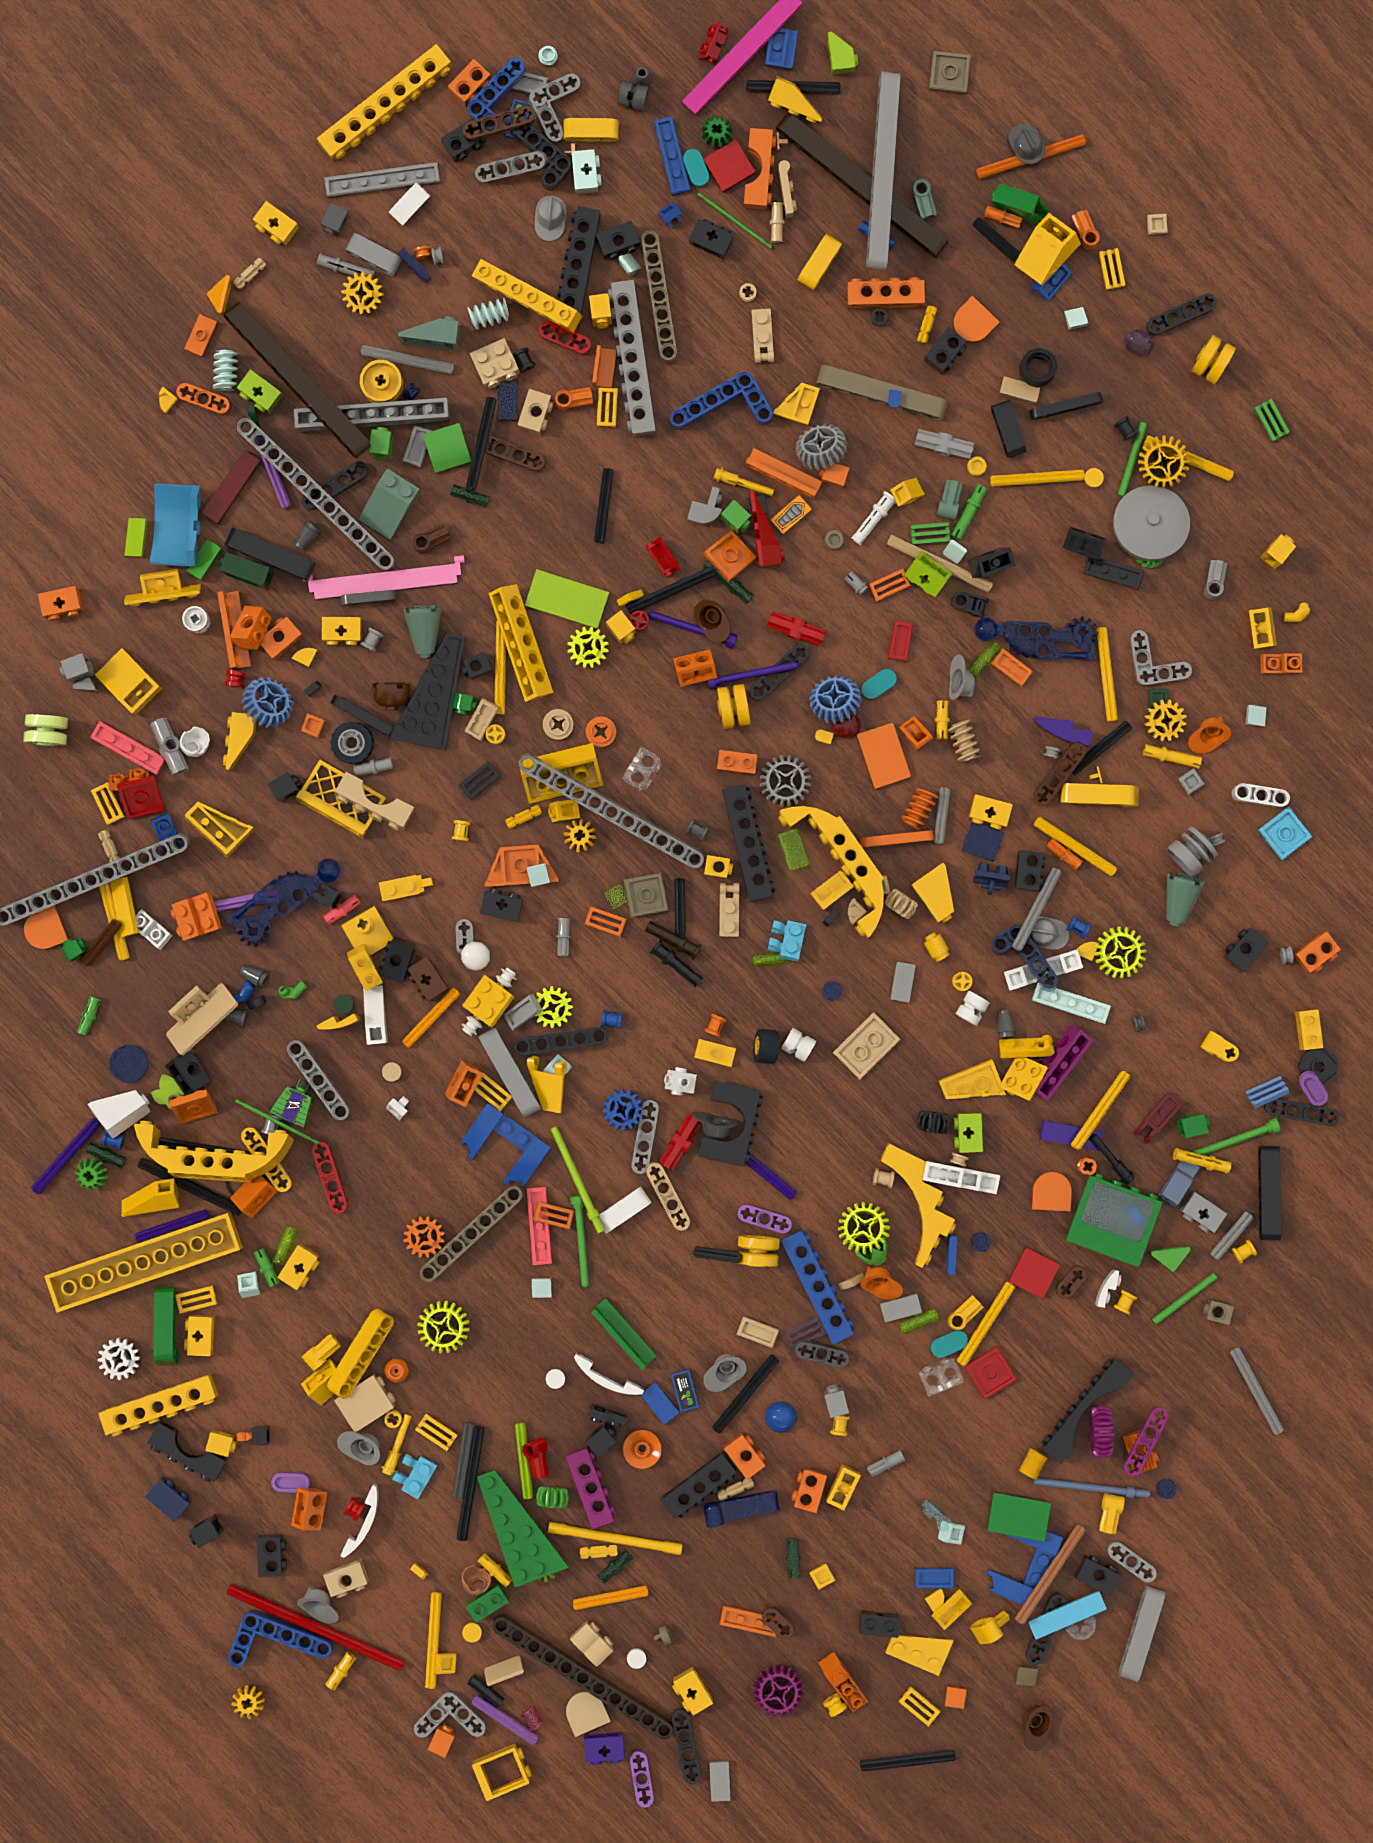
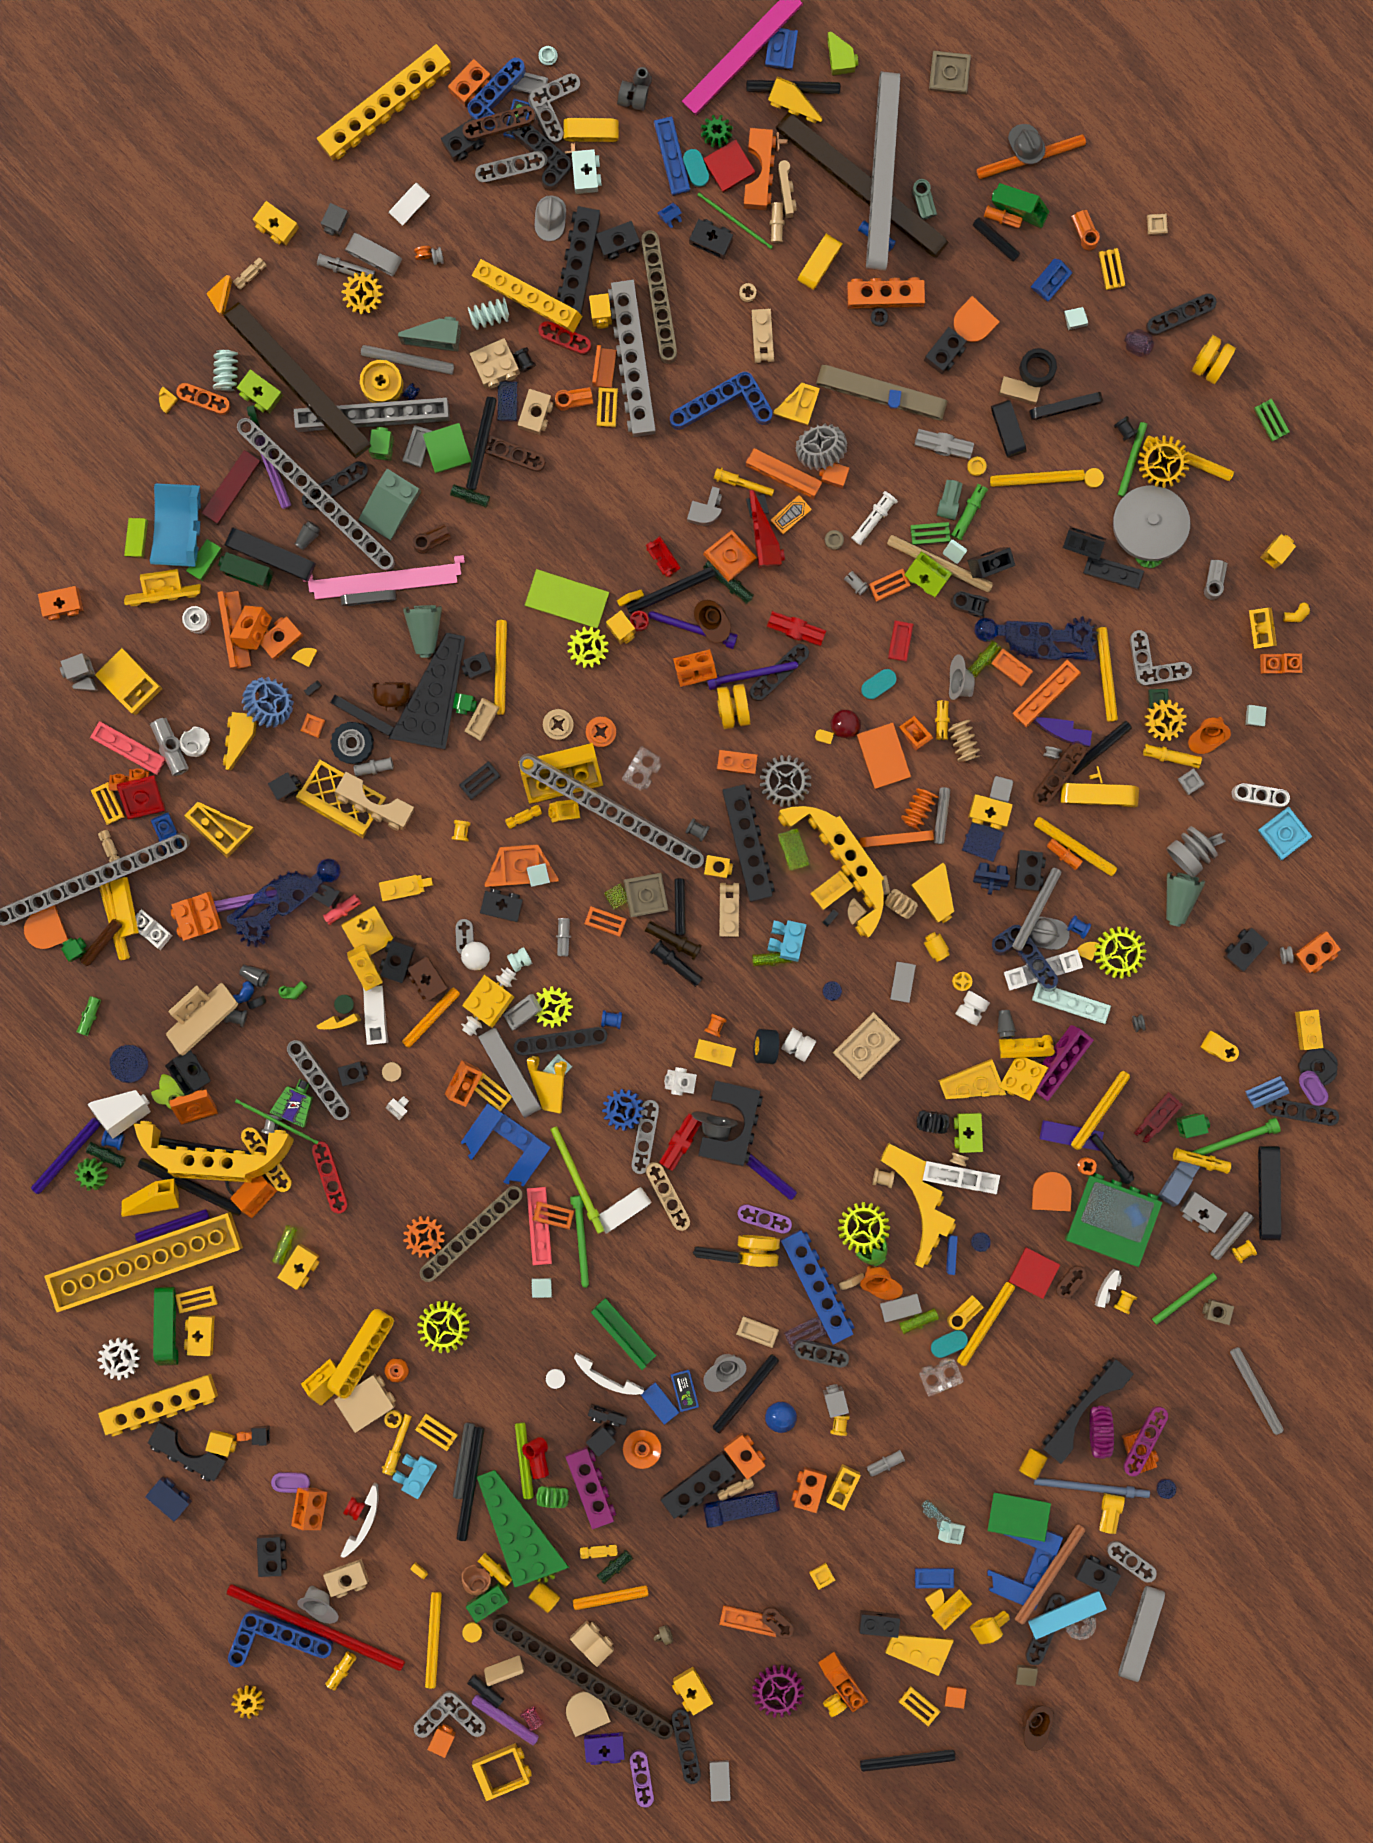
(45, 730): yellowish green wheel -> none
(201, 335): orange plate -> none
(206, 1531): black brick -> none
(234, 678): red wheel -> none
(248, 1285): light aqua slope -> none
(266, 1267): bright green pin -> none
(318, 1354): yellow piece -> none
(345, 1077): none -> black brick
(352, 625): yellow brick -> none
(360, 1447): light grey piece -> none
(372, 639): light grey bush -> none
(382, 180): light grey tile -> none
(414, 265): clear blue tile -> none
(445, 1663): yellow tile -> none
(495, 731): yellow wheel -> none
(519, 959): none -> light aqua wheel
(520, 642): yellow brick -> none
(544, 1597): none -> yellow piece
(564, 1529): yellow piece -> none
(575, 830): yellow gear -> none
(603, 506): black axle -> none
(629, 264): light aqua slope -> none
(636, 1658): white tile -> none
(715, 35): red hinge -> none
(736, 517): bright green brick -> none
(793, 1558): clear green pin -> none
(844, 704): medium blue gear -> none
(907, 492): yellow brick -> none
(927, 324): yellow axle -> none
(990, 1372): red tile -> none
(1001, 789): none -> light grey slope
(1046, 693): none -> orange fence
(1047, 249): yellow slope -> none
(1171, 1256): bright green slope -> none

